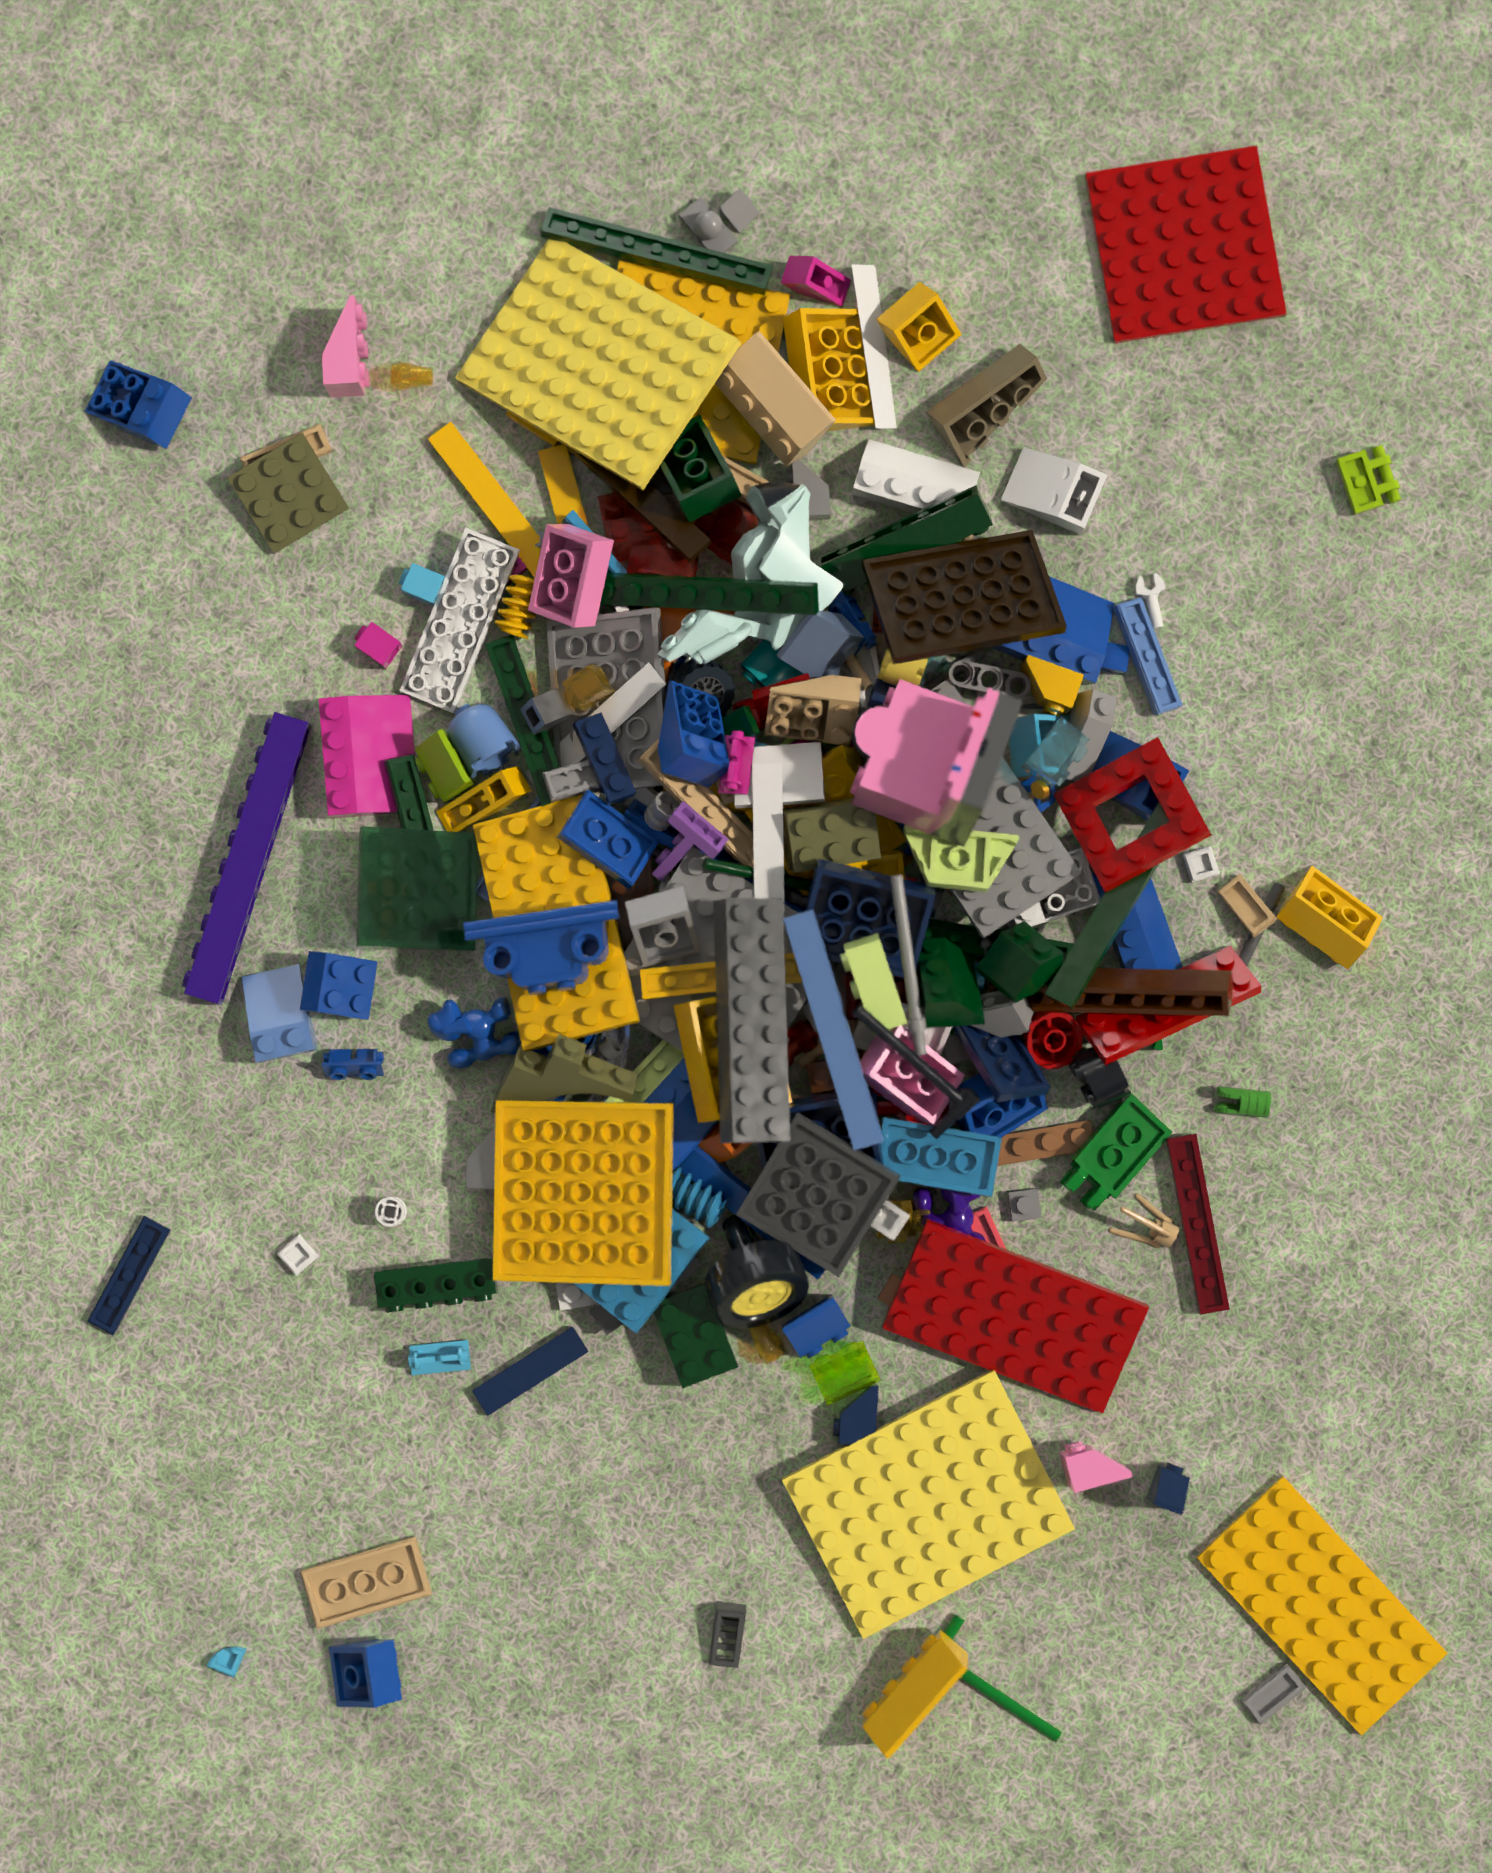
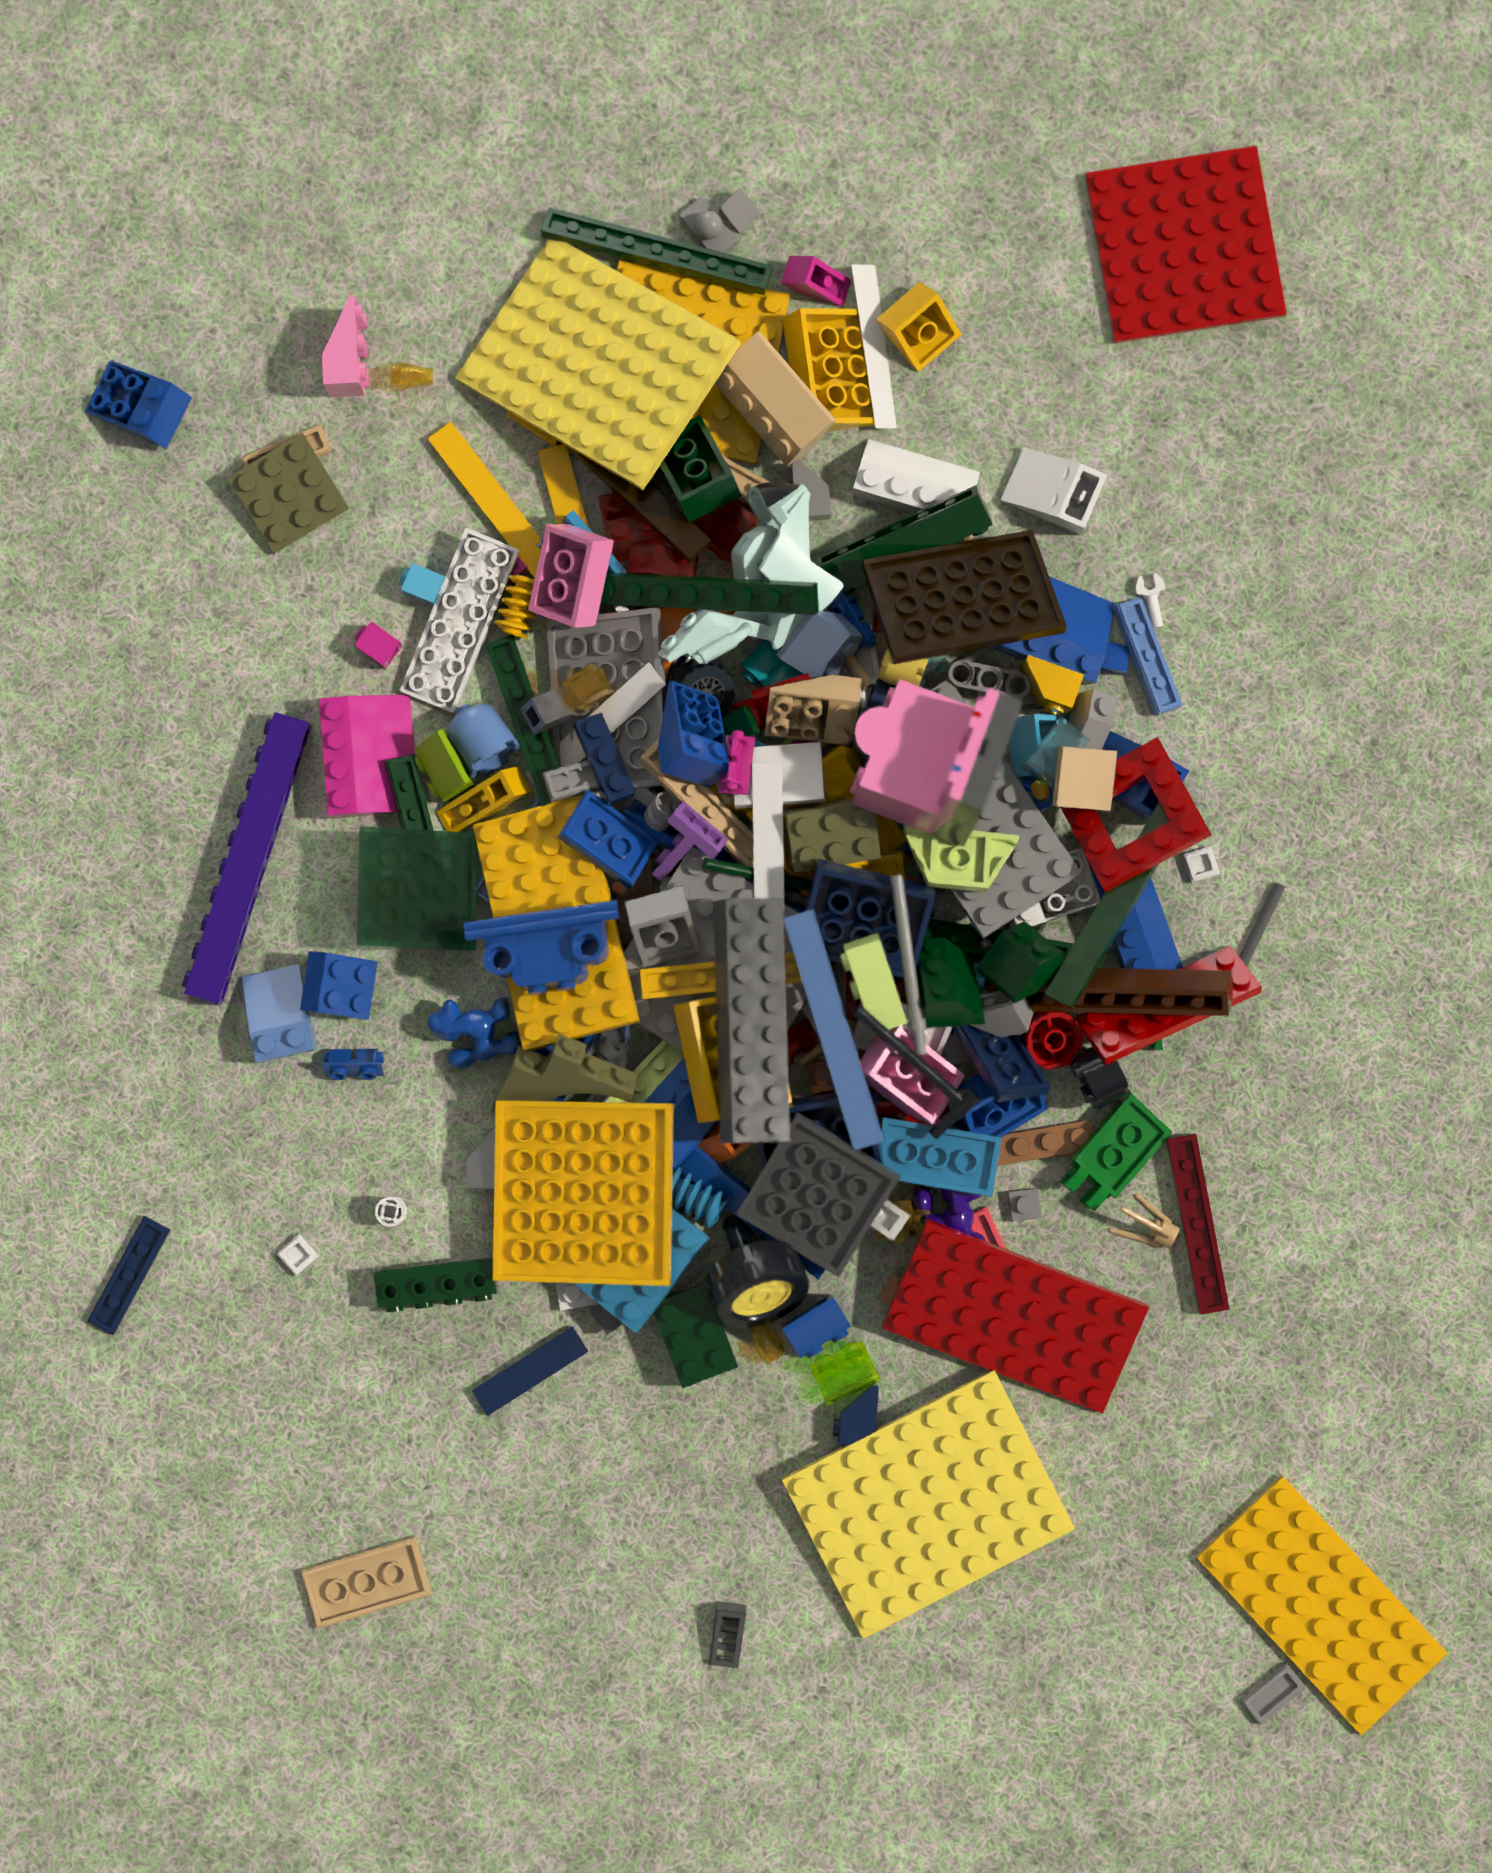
(228, 1660): medium azure tile -> none
(365, 1673): blue slope -> none
(439, 1357): medium azure hinge -> none
(914, 1692): yellow slope -> none
(986, 401): dark tan wedge -> none
(998, 1696): green bar -> none
(1084, 778): none -> tan tile
(1090, 1468): bright pink slope -> none
(1169, 1488): dark blue slope -> none
(1246, 905): tan tile -> none
(1250, 1102): bright green hinge -> none
(1330, 918): yellow slope -> none
(1360, 481): lime plate -> none

